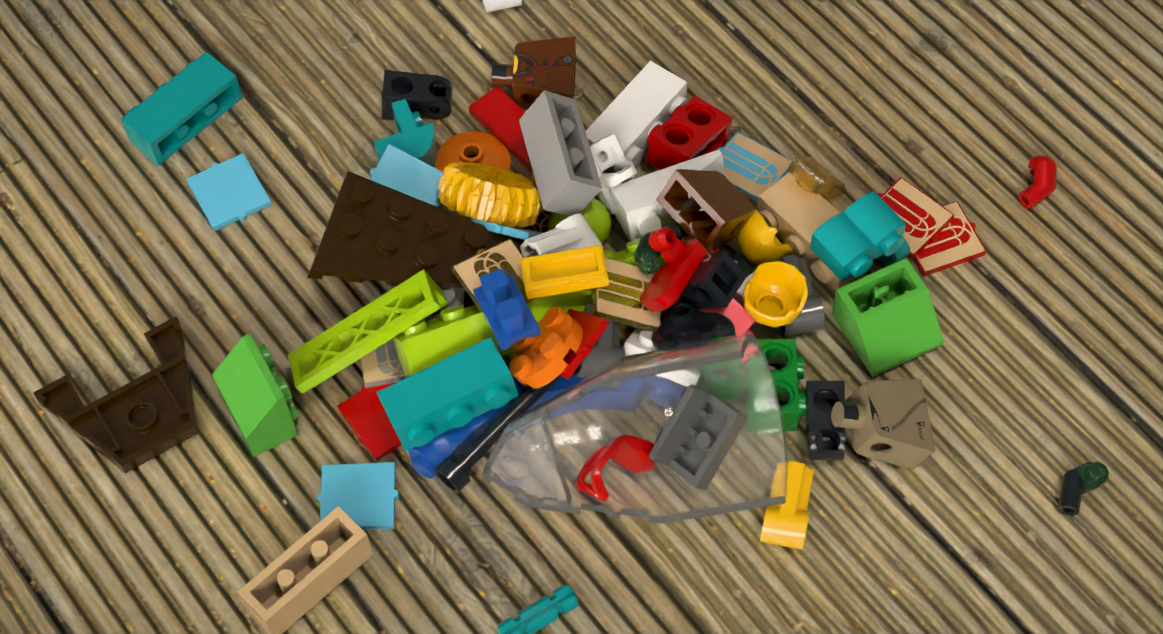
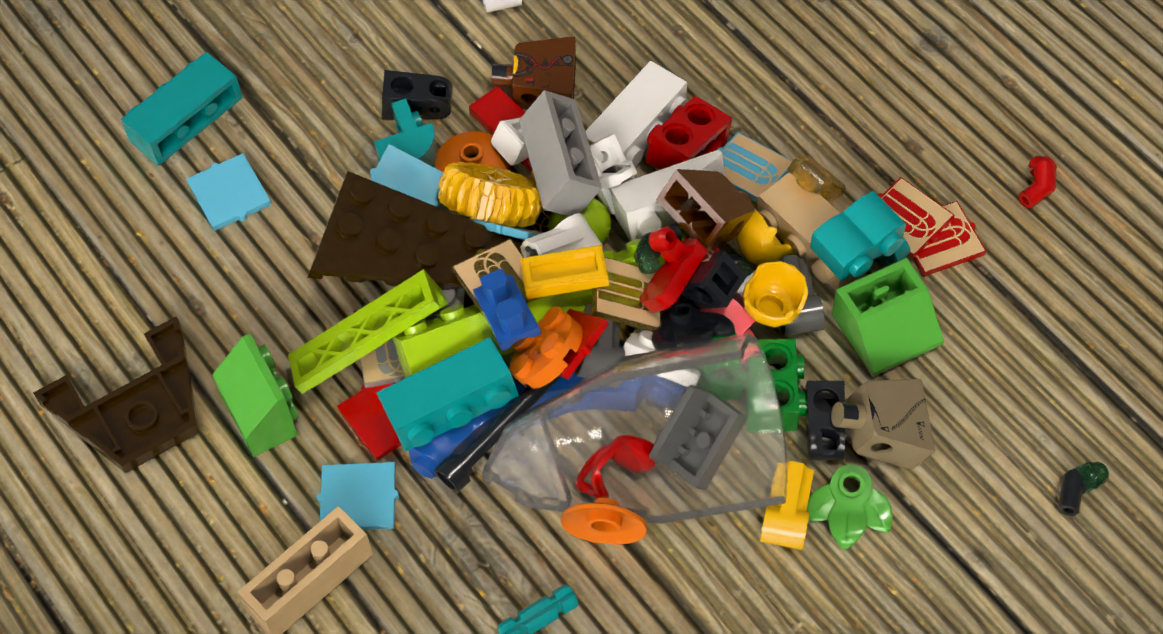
(510, 141): none -> white slope
(604, 522): none -> orange dish
(850, 512): none -> bright green plate

